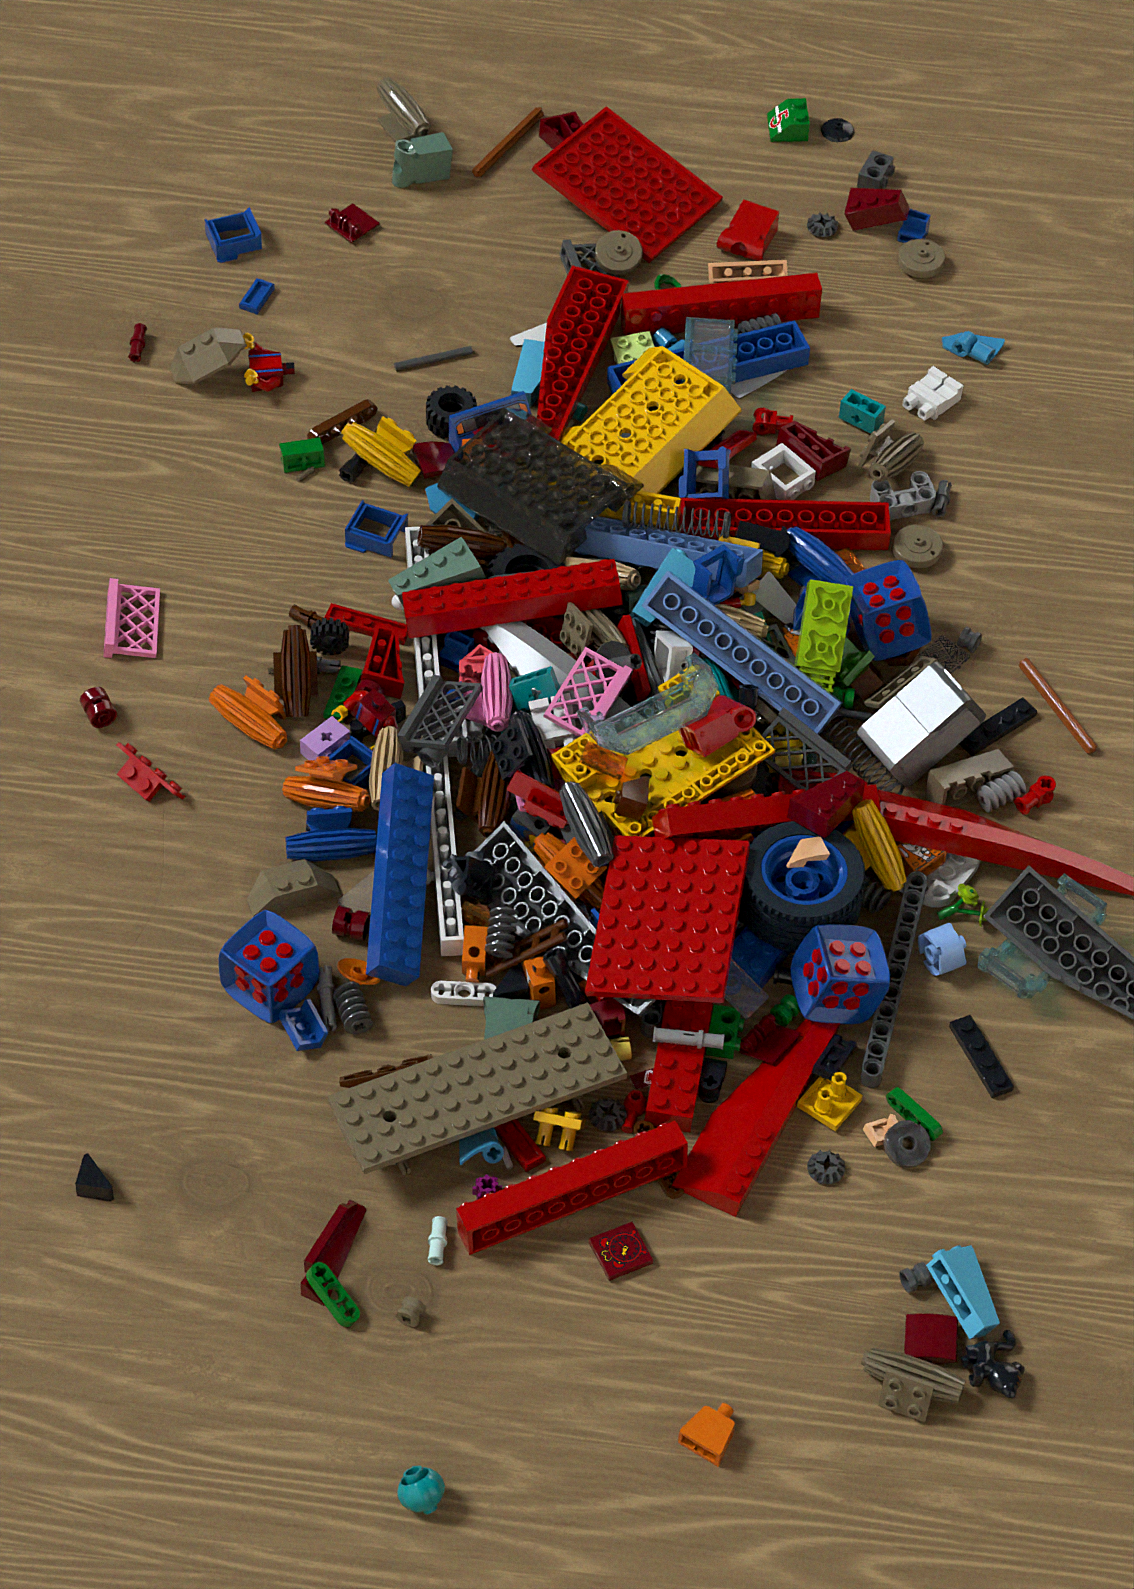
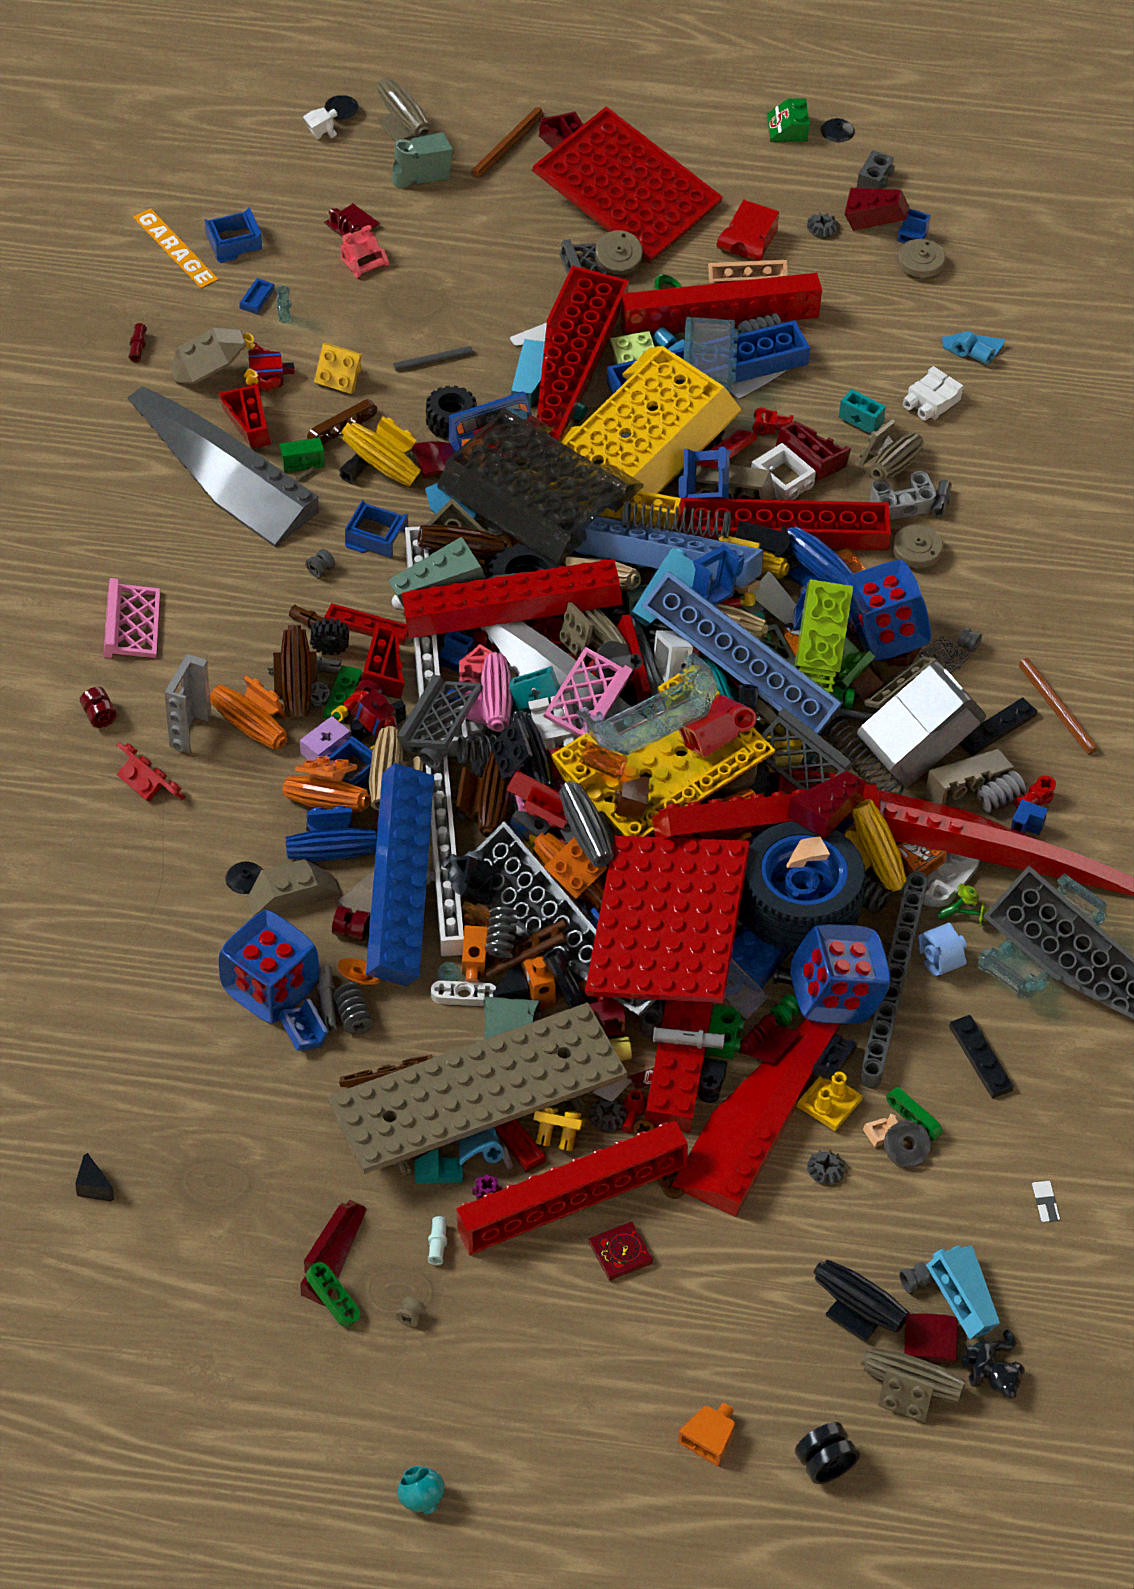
(175, 248): none -> light orange sticker
(190, 703): none -> light grey window
(229, 471): none -> dark grey wedge
(242, 876): none -> black piece
(247, 413): none -> red wedge
(283, 303): none -> clear light blue pin
(318, 690): none -> dark grey wheel
(320, 122): none -> white piece
(320, 563): none -> dark grey wheel
(338, 368): none -> yellow plate
(343, 105): none -> black piece
(360, 245): none -> coral piece
(437, 1170): none -> teal slope
(448, 967): none -> clear light blue plate
(611, 1091): none -> white sticker
(827, 1453): none -> black wheel
(859, 1302): none -> black plate
(1029, 818): none -> blue piece
(1045, 1201): none -> white sticker

